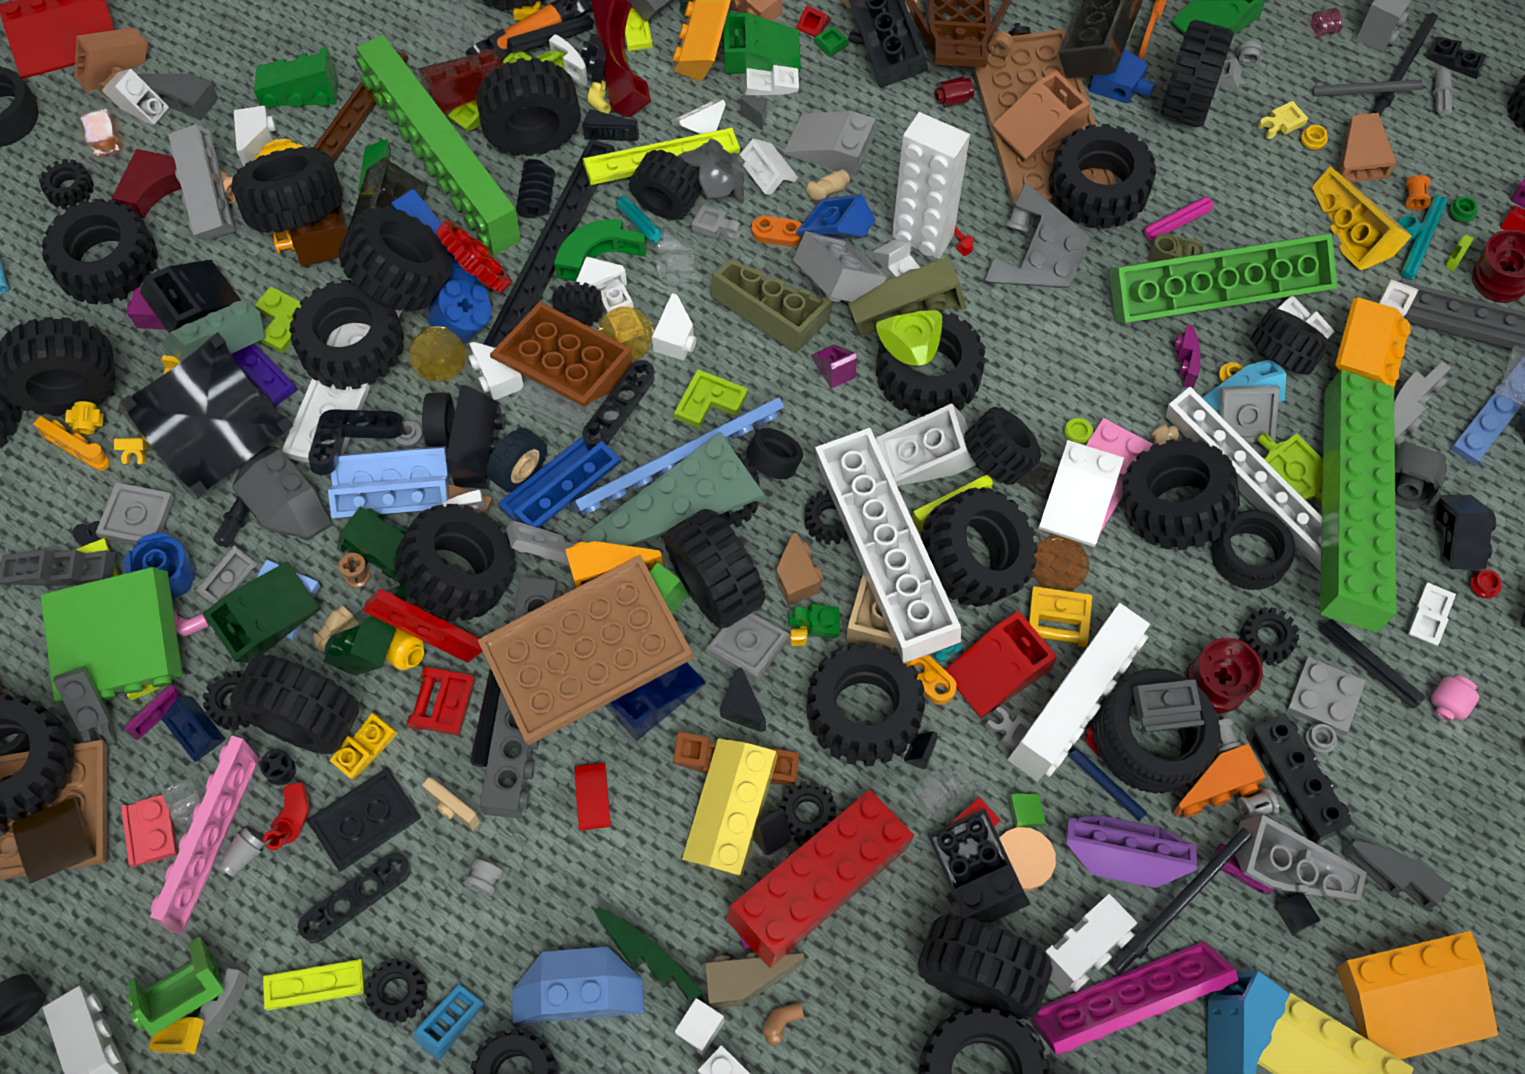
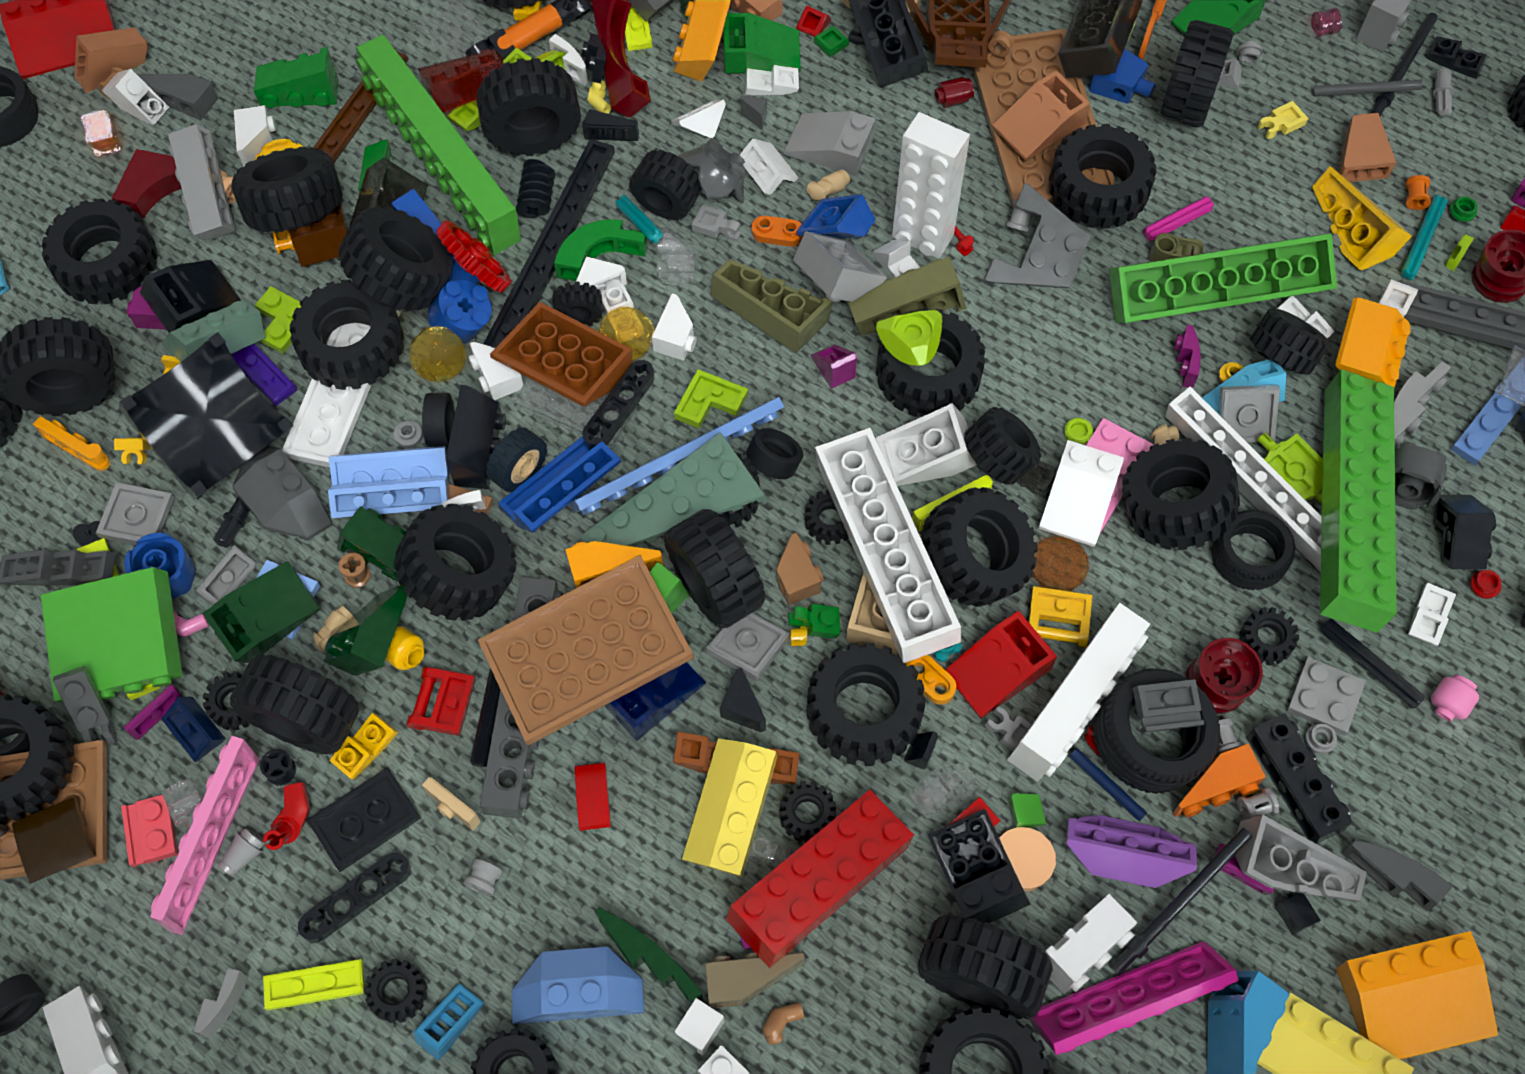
(60, 173): black tyre -> none
(84, 418): yellow gear -> none
(177, 993): bright green panel -> none
(178, 1037): yellow tile -> none
(334, 426): black beam -> none
(423, 625): red plate -> none
(538, 542): light grey hinge -> none
(542, 35): black axle -> none
(624, 162): neon yellow tile -> none
(772, 832): black slope -> none
(1019, 30): black piece -> none
(1317, 132): yellow plate -> none
(1412, 225): teal plate -> none

